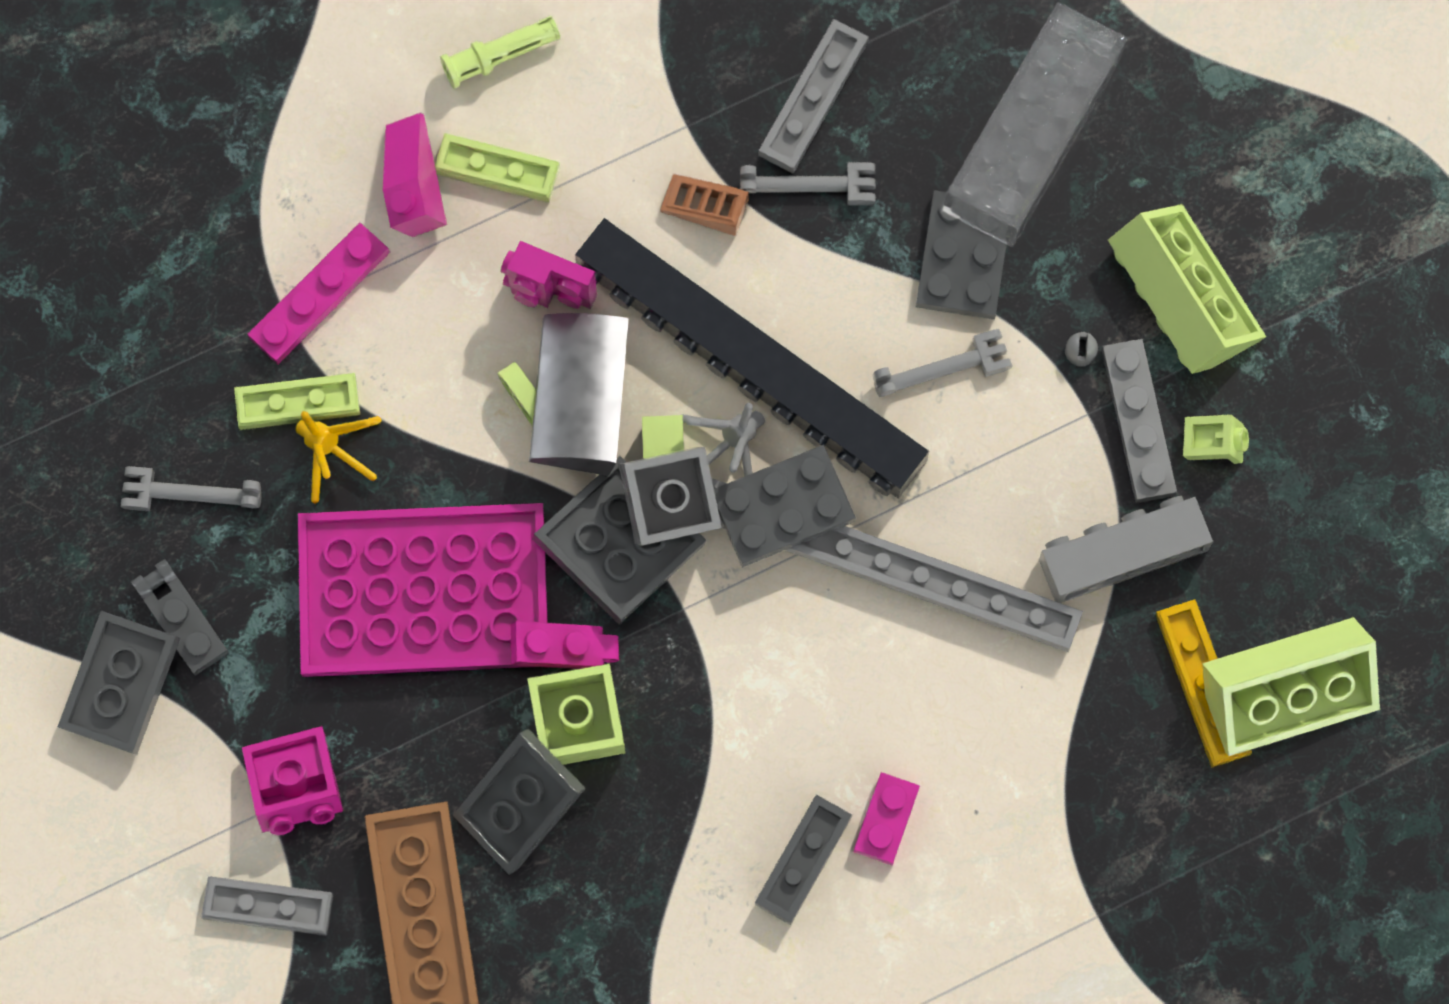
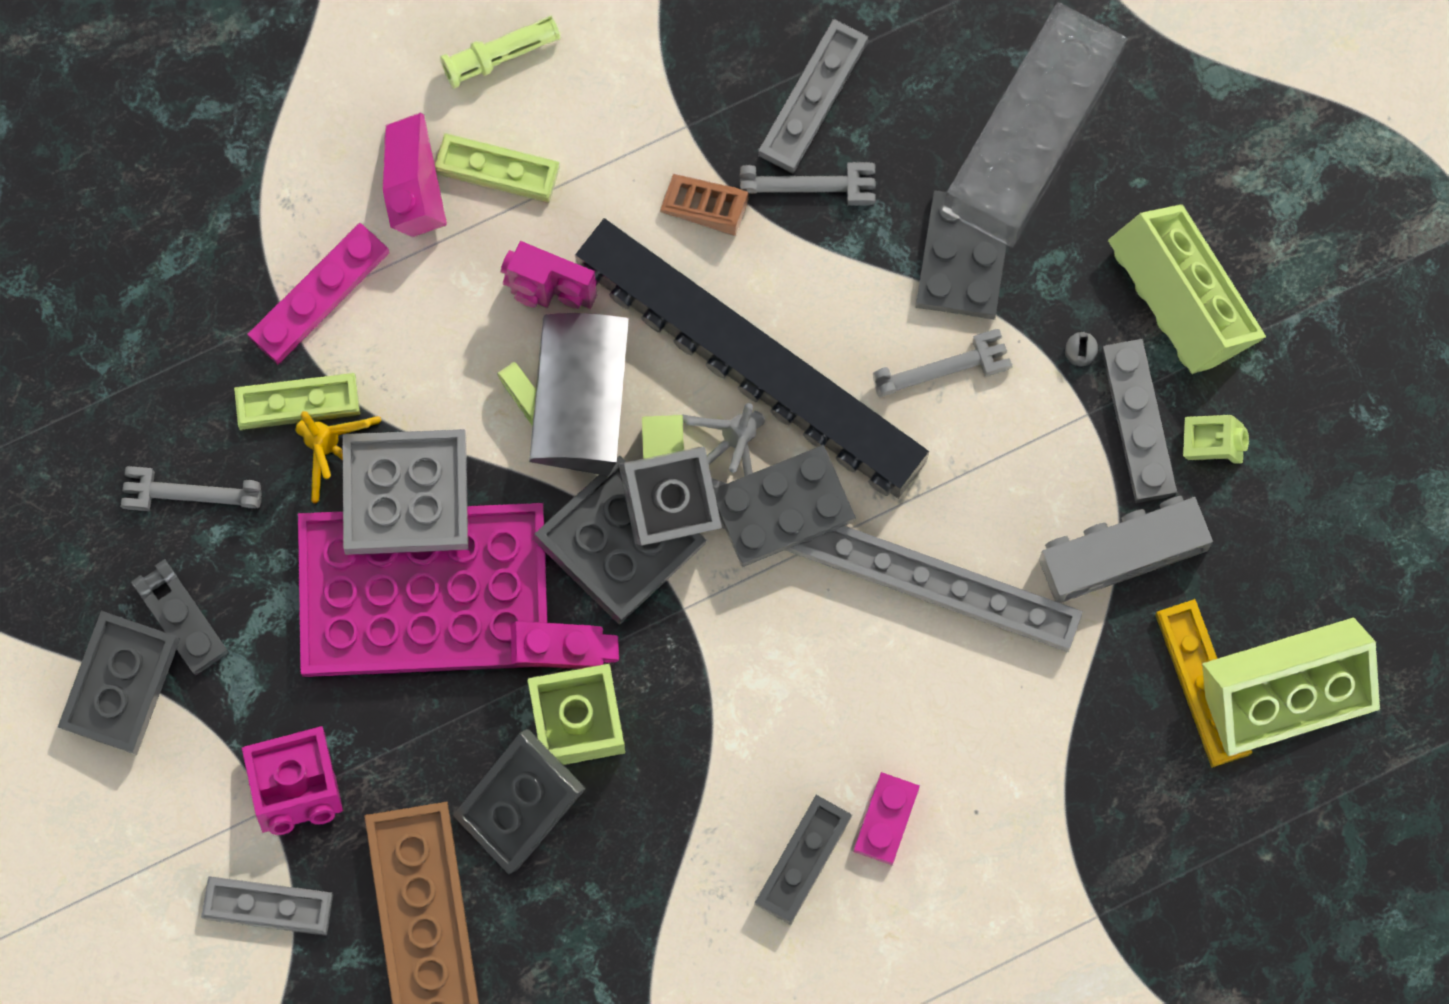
(405, 492): none -> light grey plate

